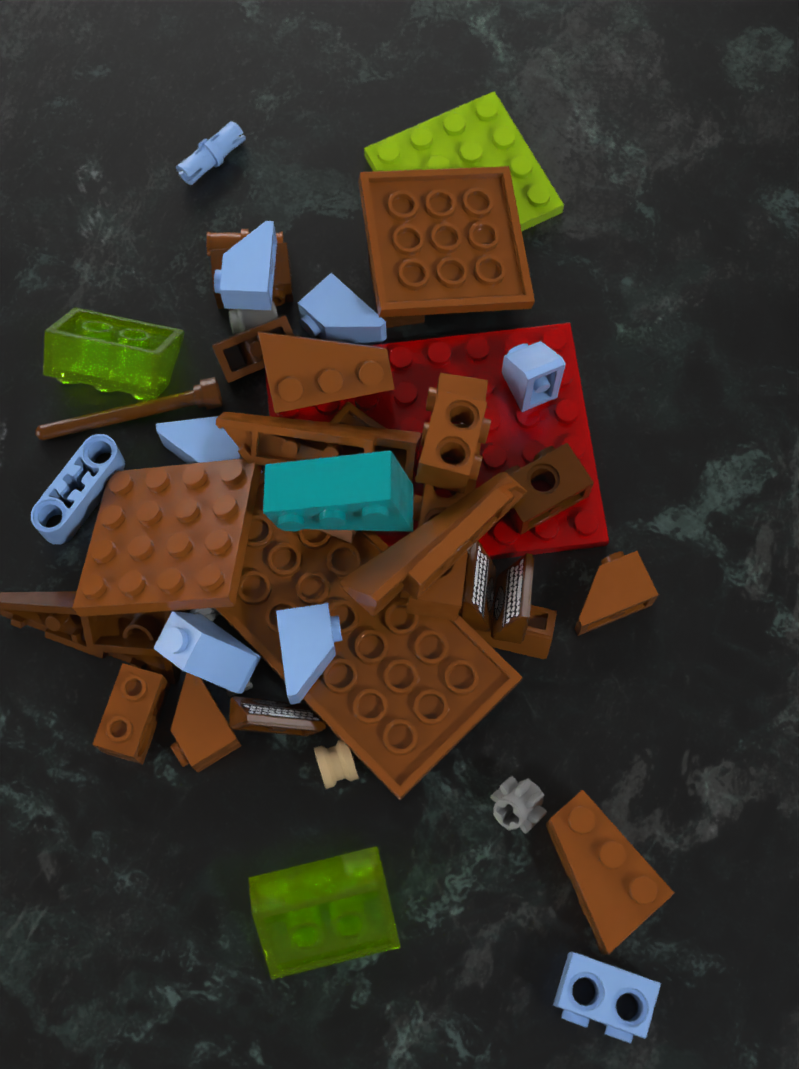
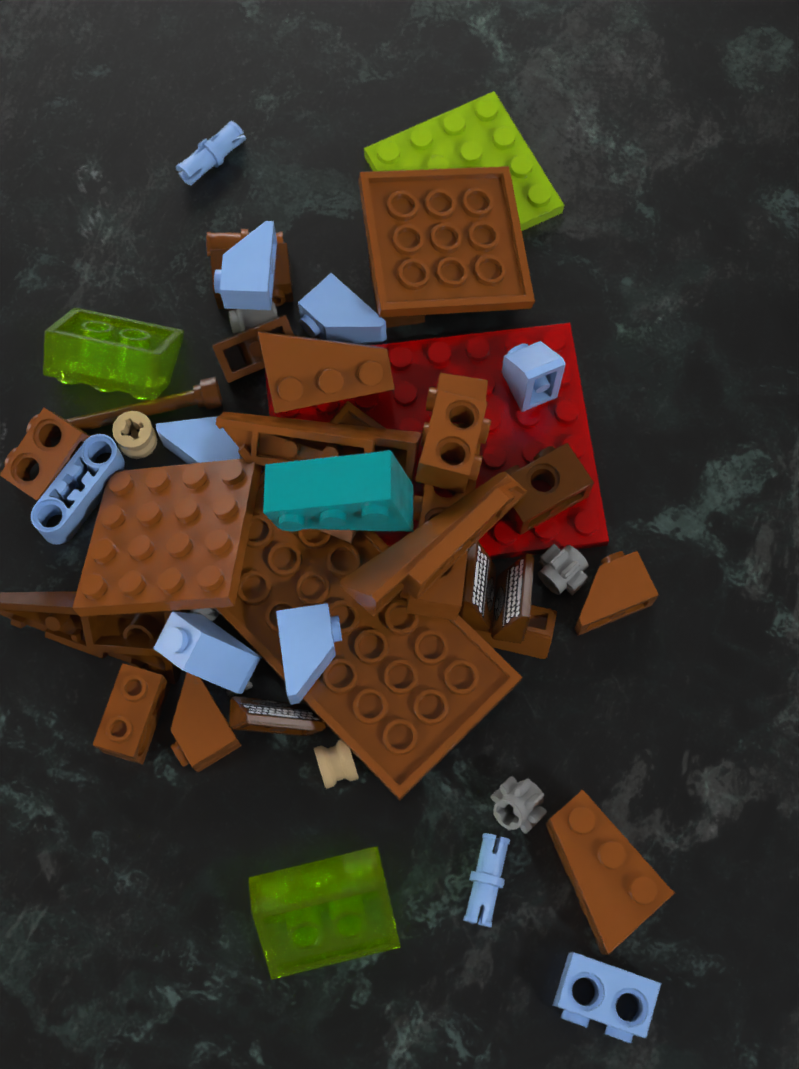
(37, 448): none -> dark orange brick
(139, 443): none -> tan wheel
(487, 880): none -> light blue pin
(563, 569): none -> light grey gear

